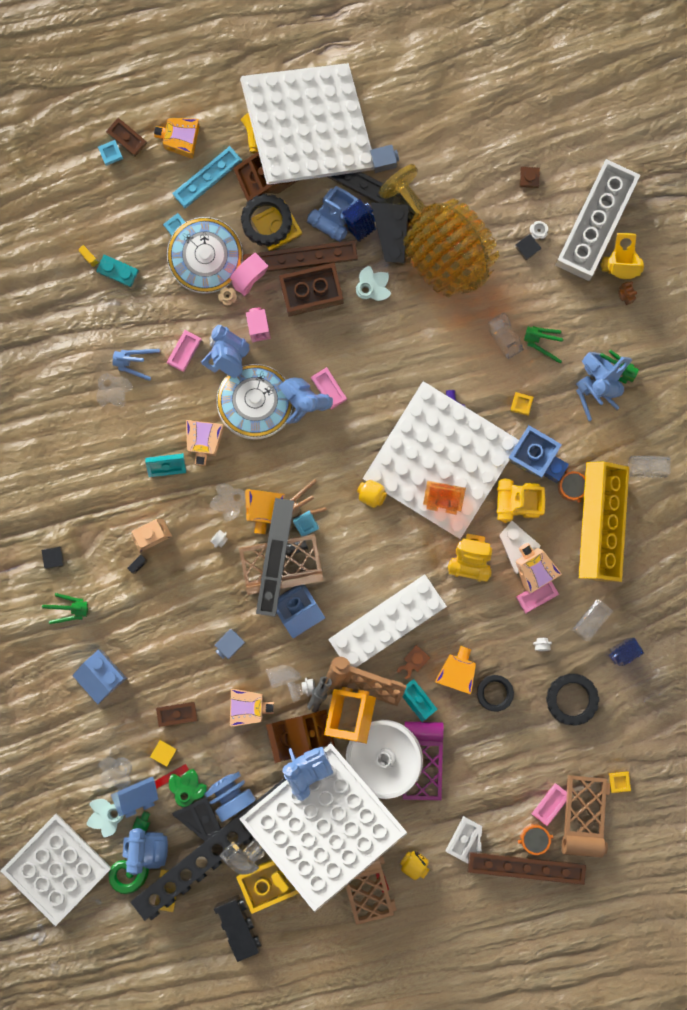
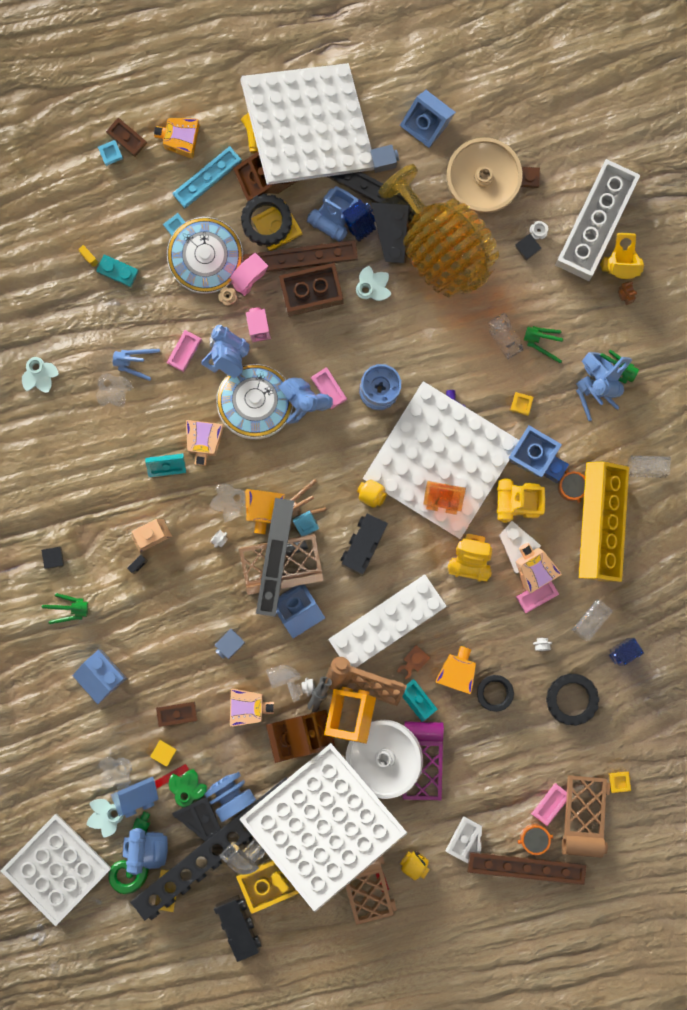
(40, 378): none -> light aqua plate
(306, 770): medium blue piece -> none
(363, 544): none -> black wedge
(382, 376): none -> medium blue wheel
(427, 118): none -> medium blue slope
(484, 175): none -> tan dish

